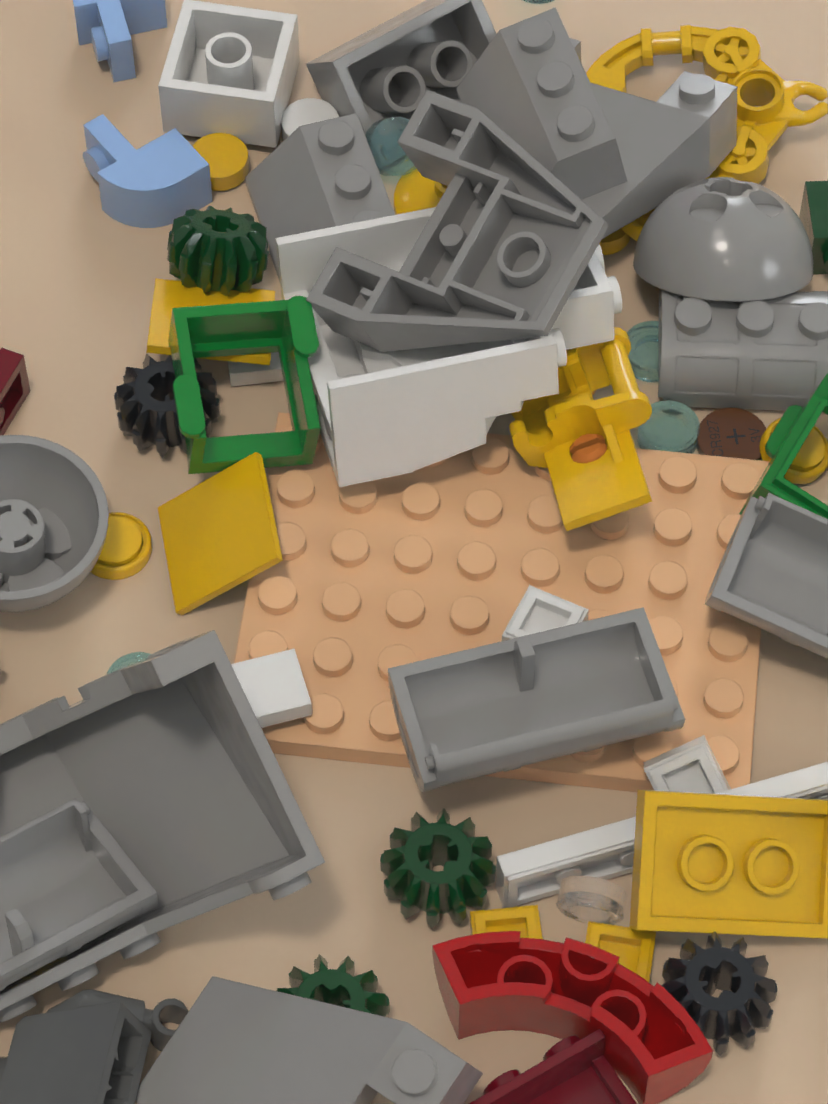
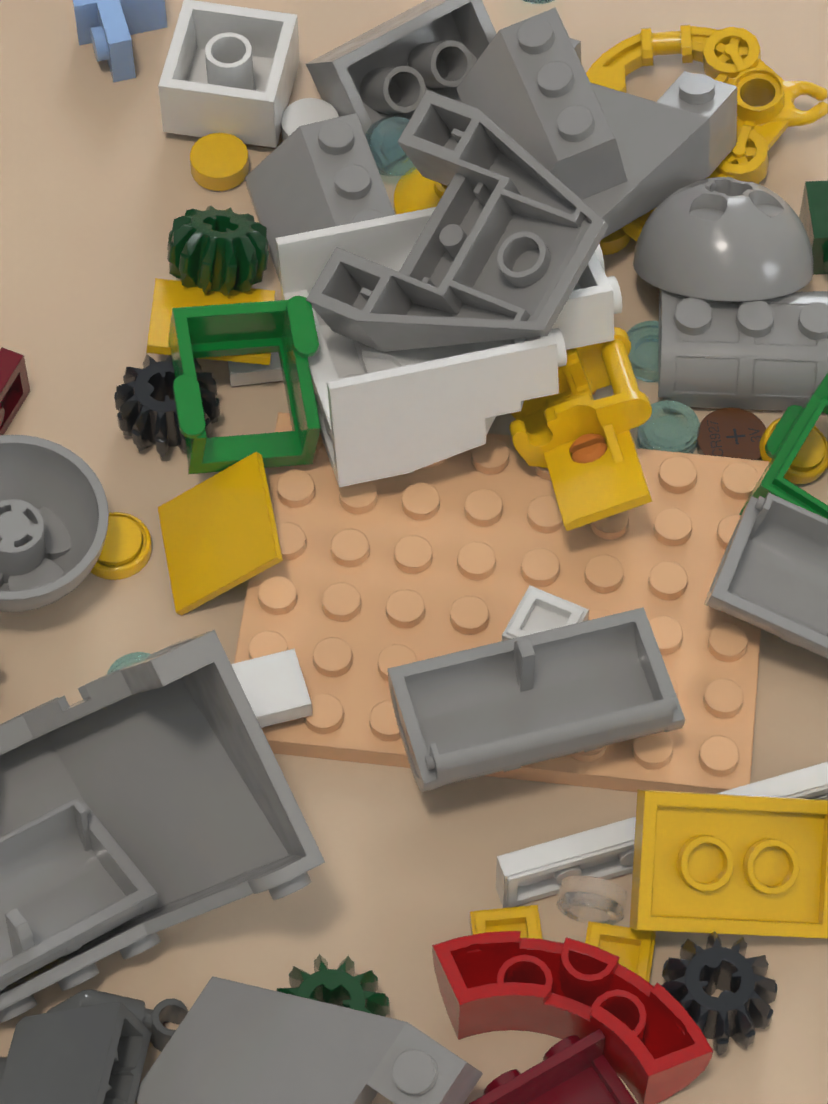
(148, 183): light blue brick -> none
(438, 892): dark green gear -> none
(687, 769): white tile -> none

